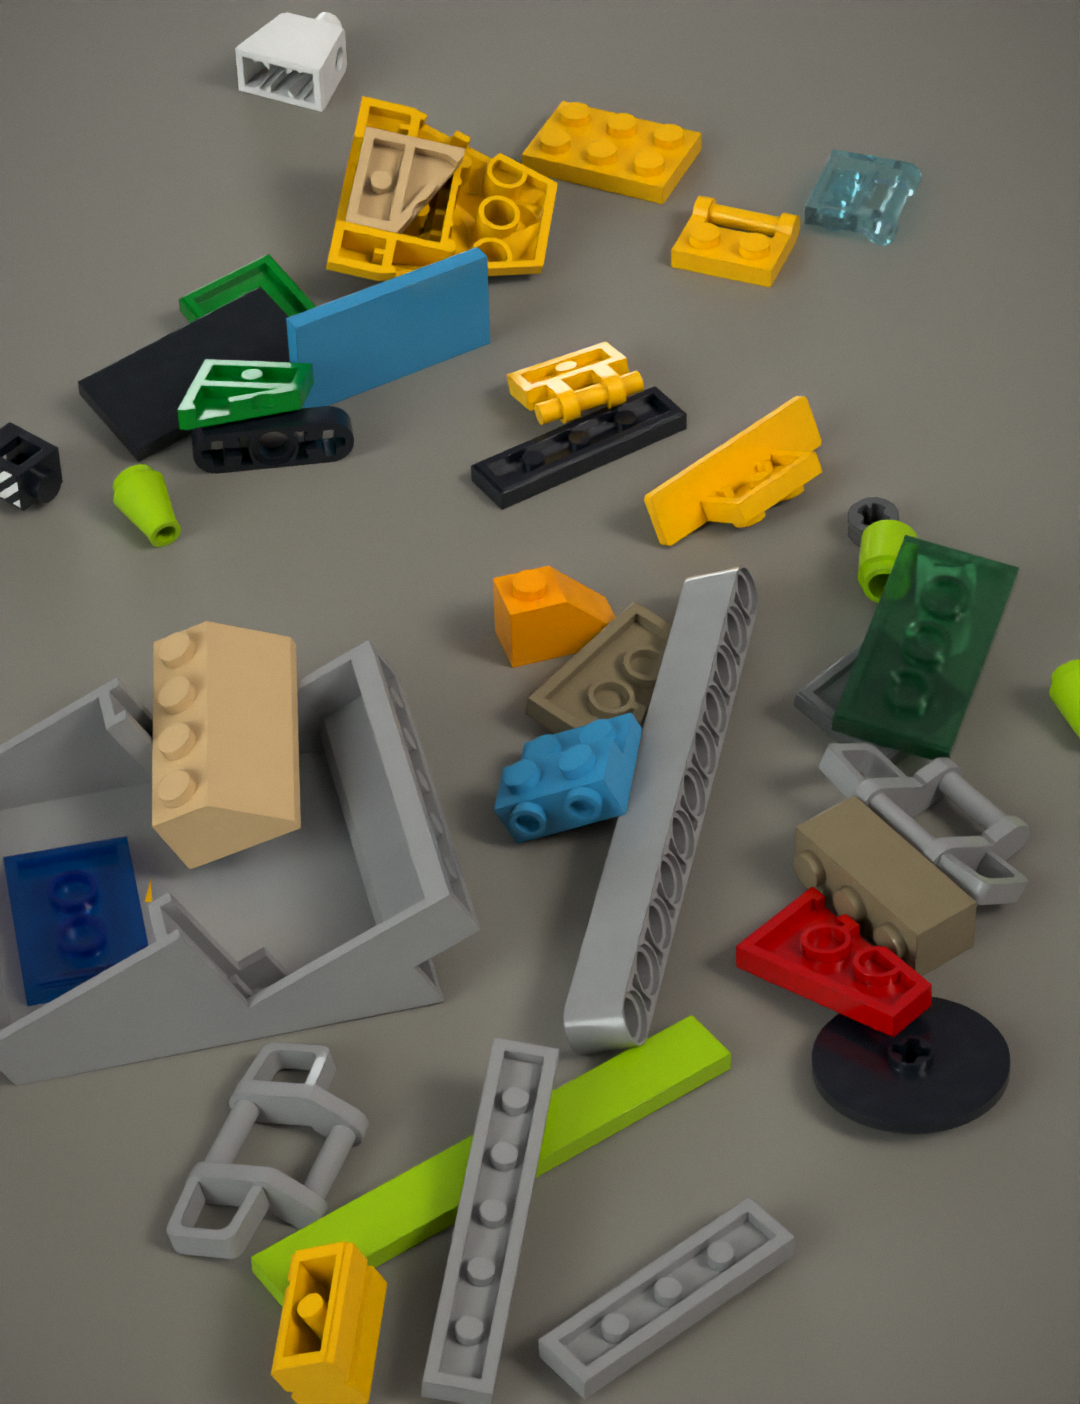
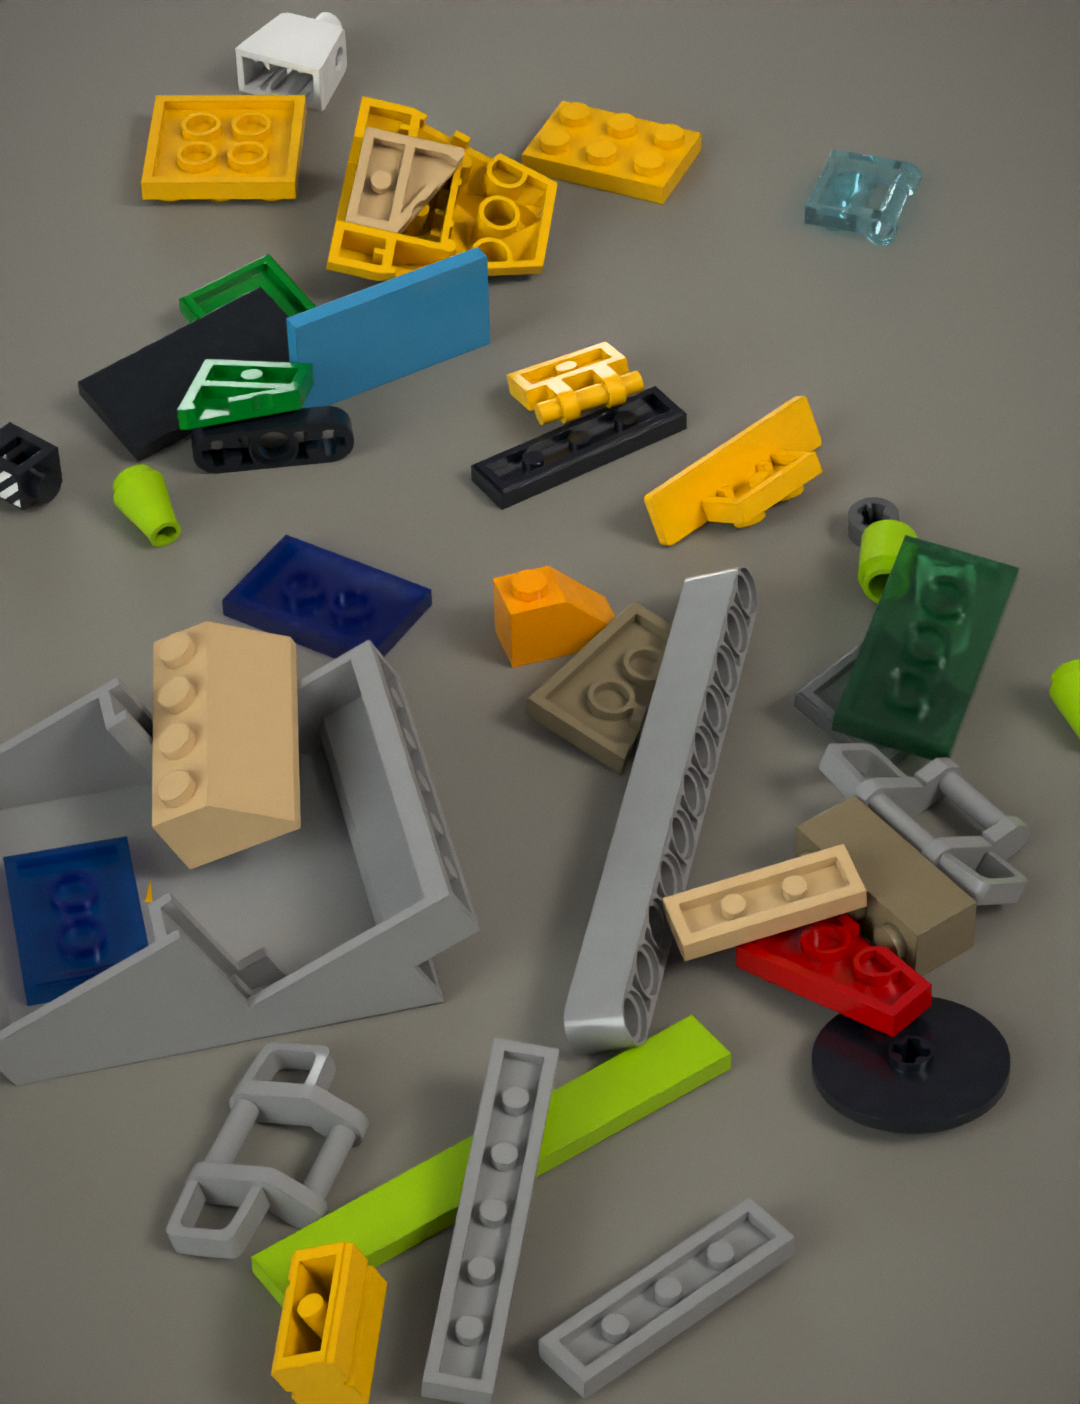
(224, 147): none -> yellow plate
(326, 600): none -> clear blue tile
(570, 779): dark azure plate -> none
(734, 253): yellow plate -> none
(764, 902): none -> tan plate

